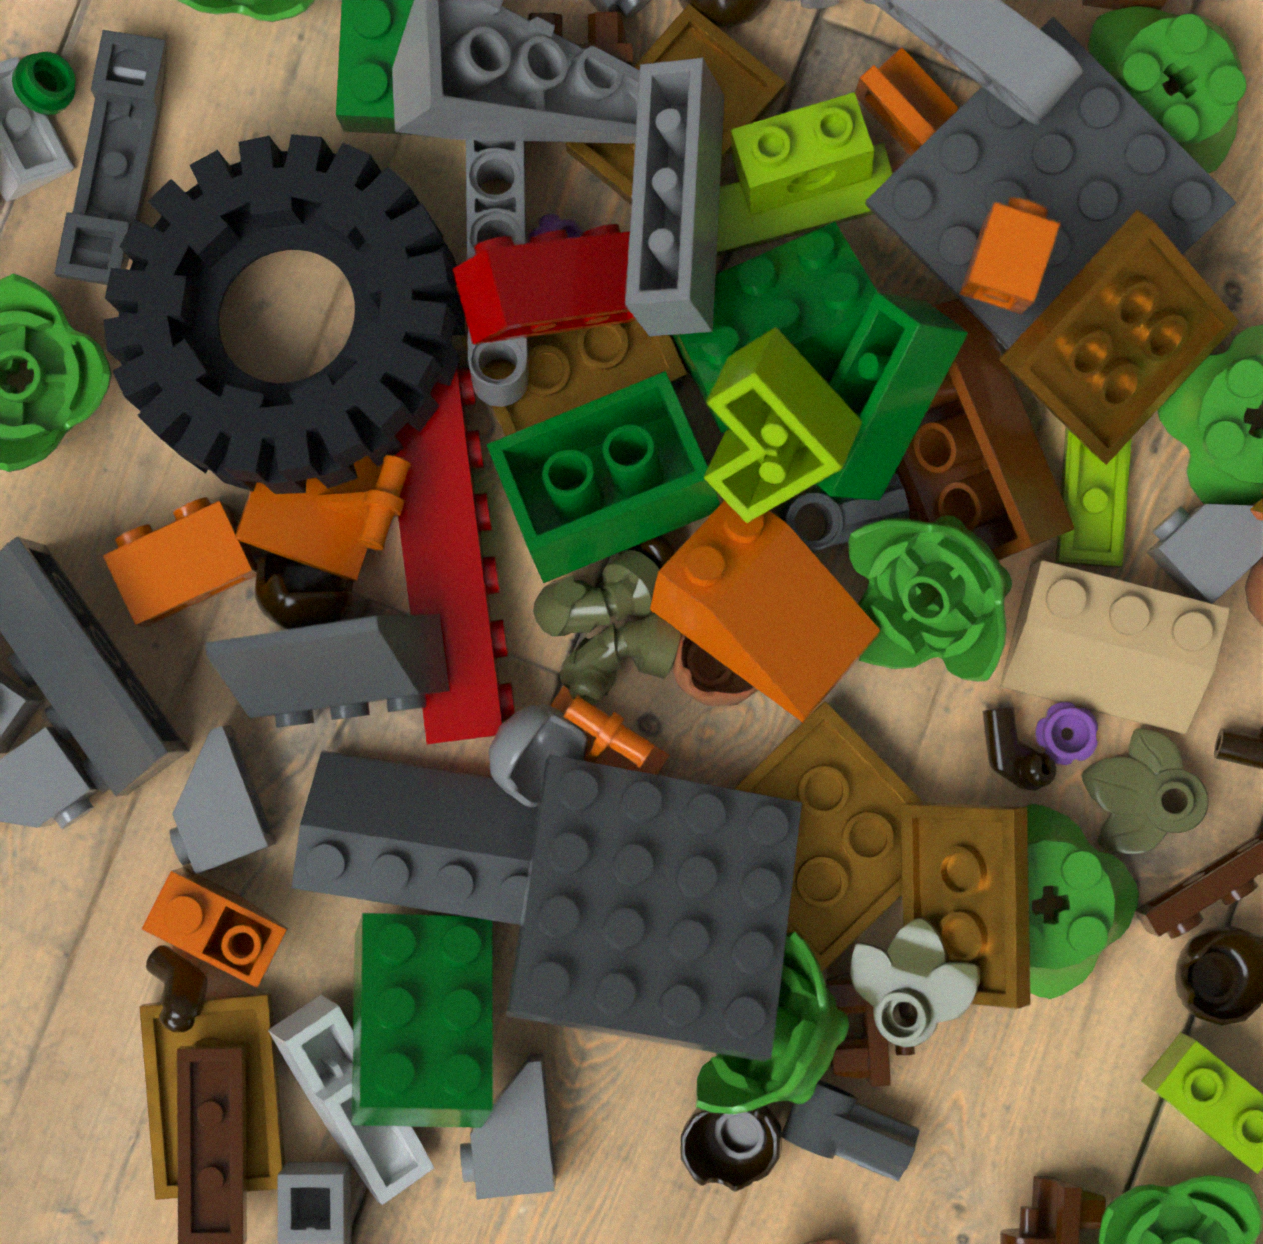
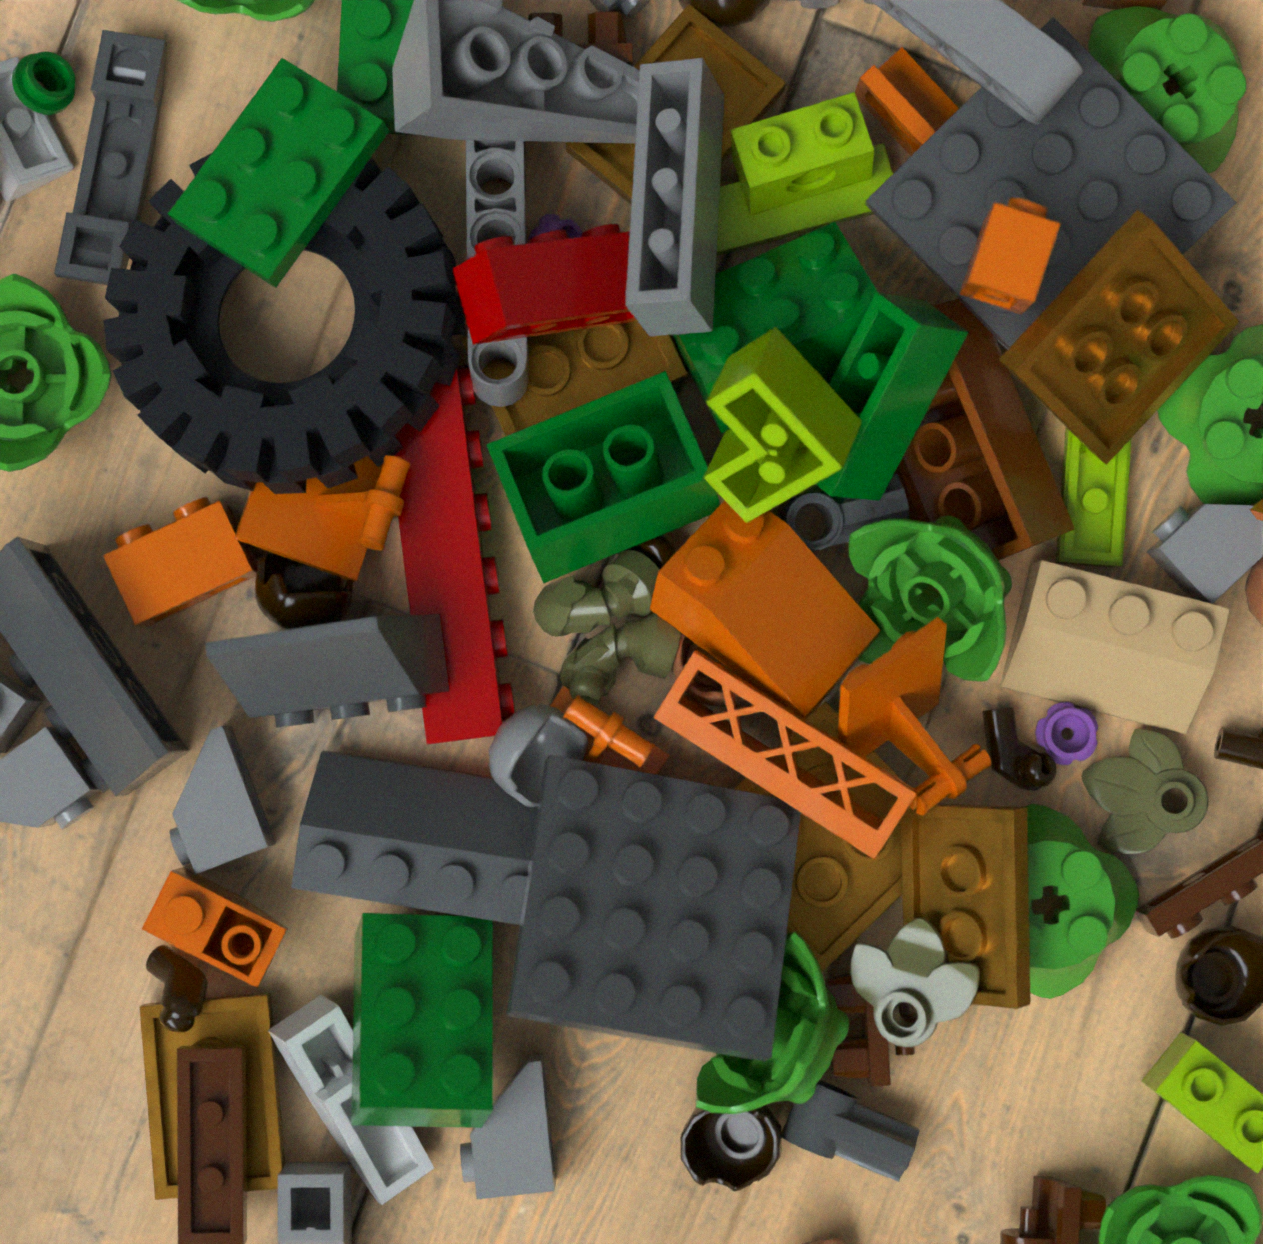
(279, 172): none -> green plate
(773, 771): none -> orange fence
(888, 699): none -> orange plate

